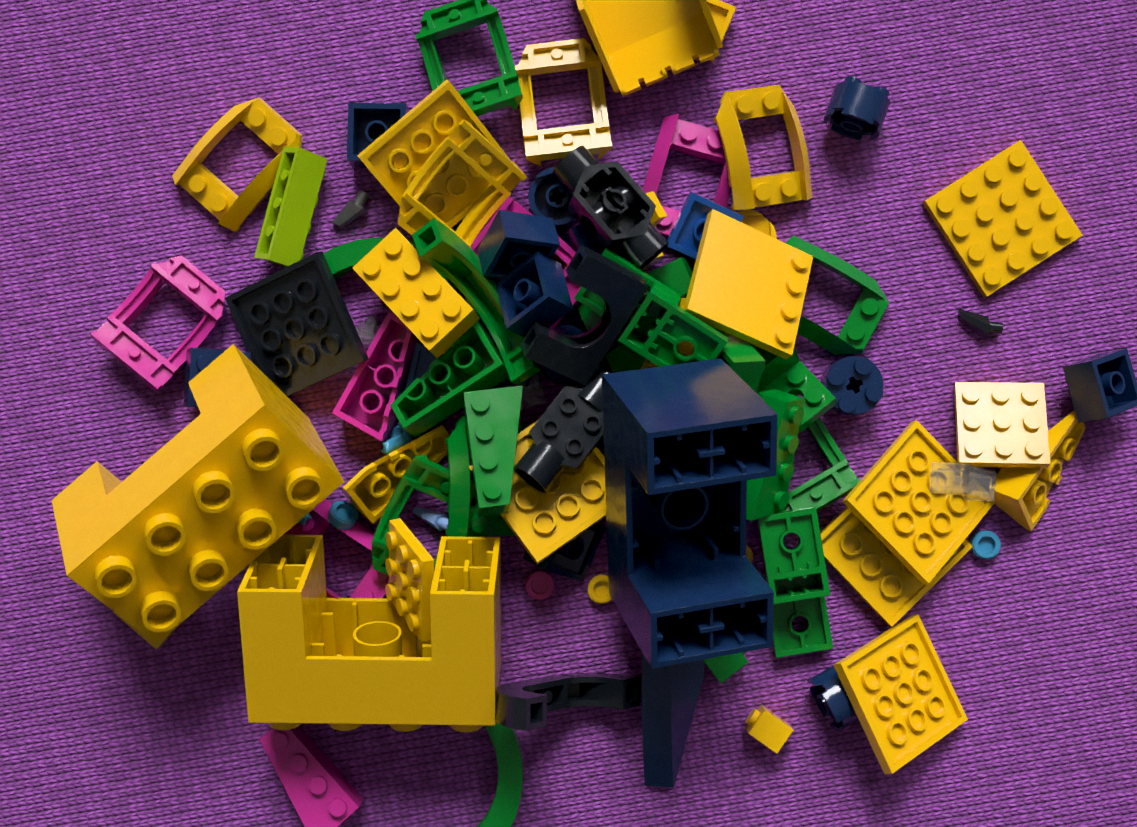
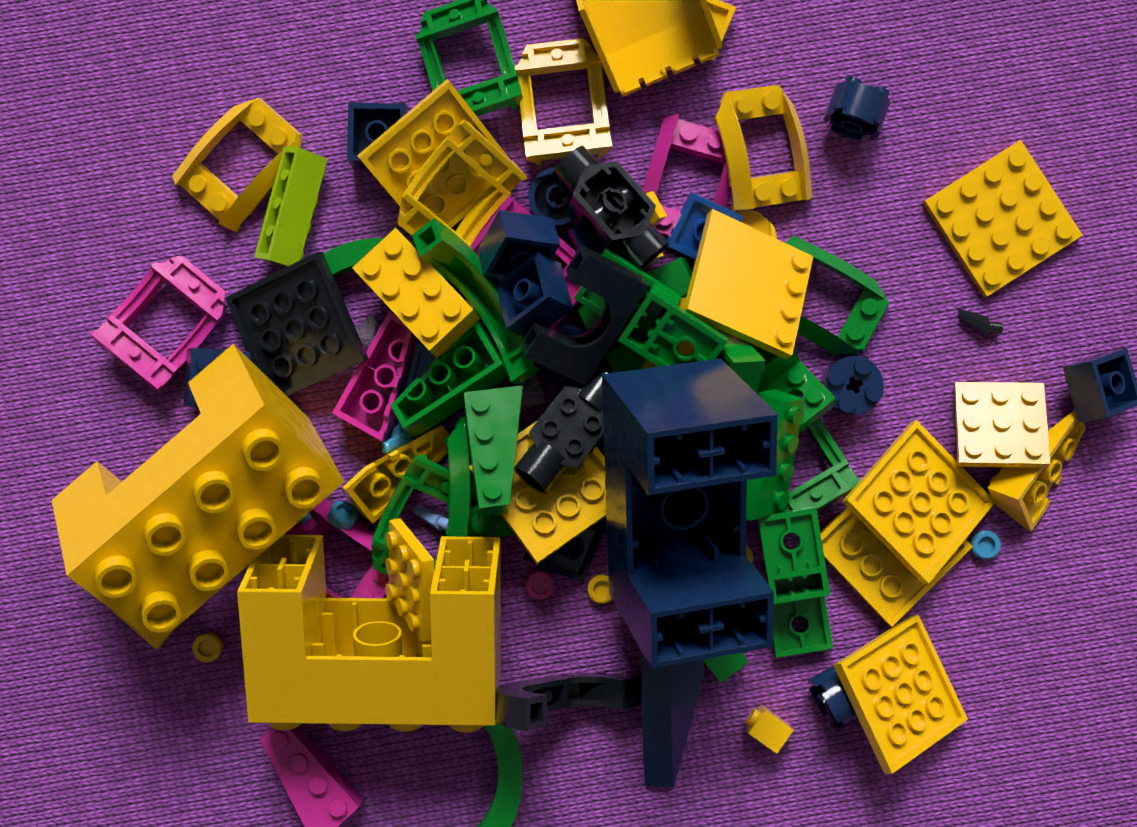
(207, 647): none -> yellow tile
(352, 210): flat silver bar -> none
(963, 479): clear slope -> none

